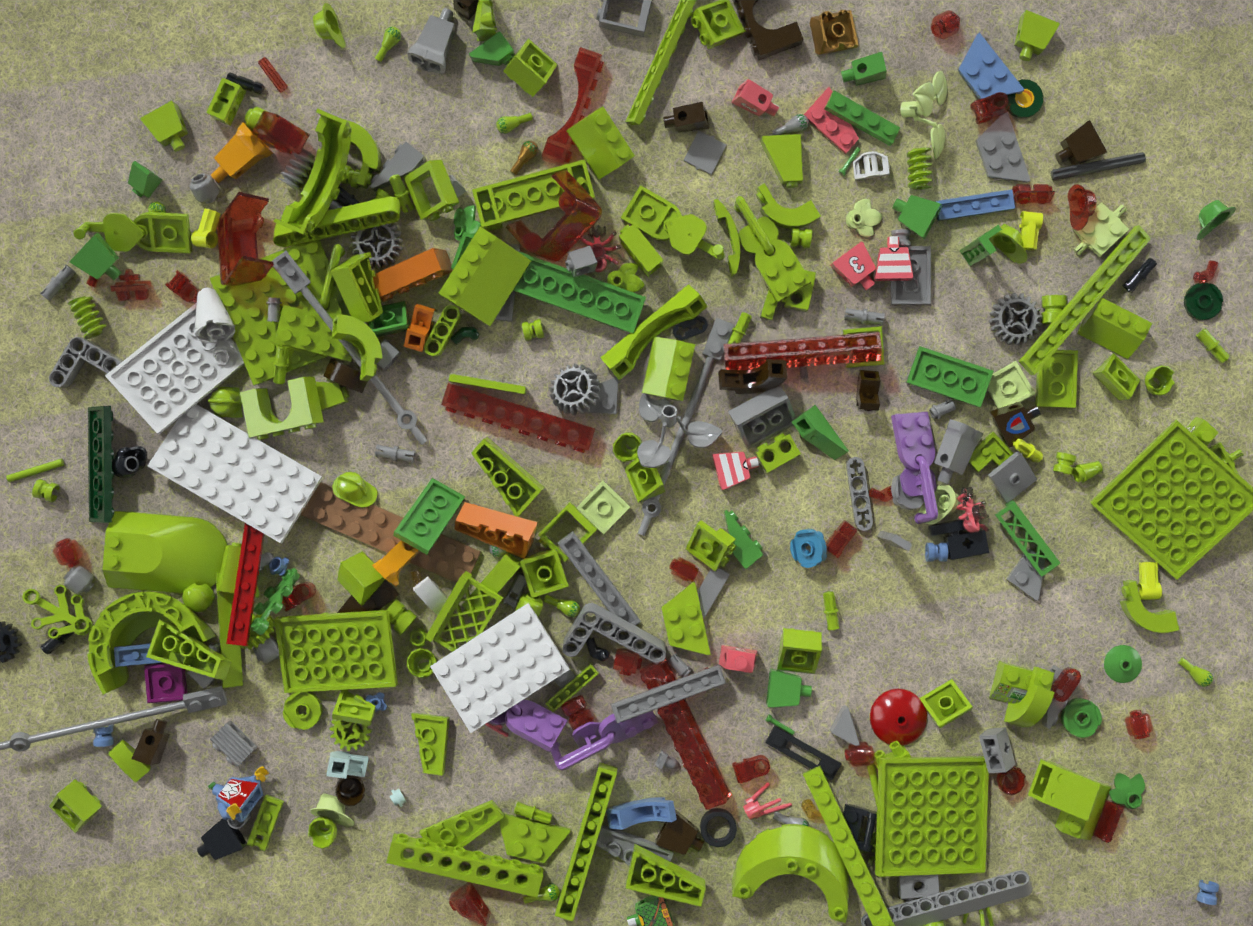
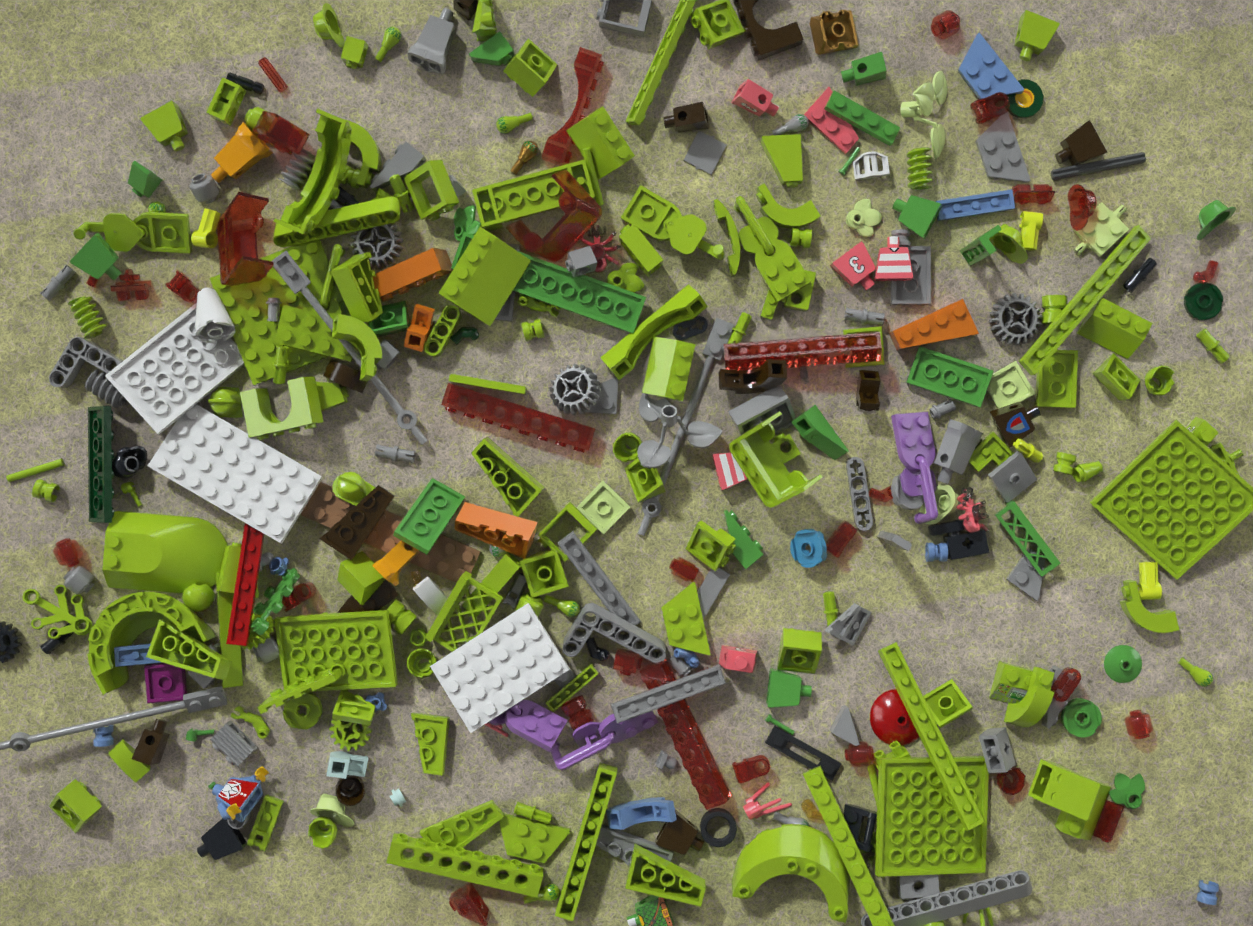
(104, 389): none -> light grey piece
(127, 488): none -> lime hand
(192, 734): none -> bright green hand
(256, 720): none -> lime arm
(297, 690): none -> lime wing
(354, 52): none -> lime brick
(355, 527): none -> dark brown wing
(536, 305): none -> lime arm
(593, 177): none -> lime bar
(689, 657): none -> medium blue arm
(764, 466): none -> lime windscreen
(849, 624): none -> light grey wing
(931, 736): none -> lime plate
(942, 325): none -> orange wedge

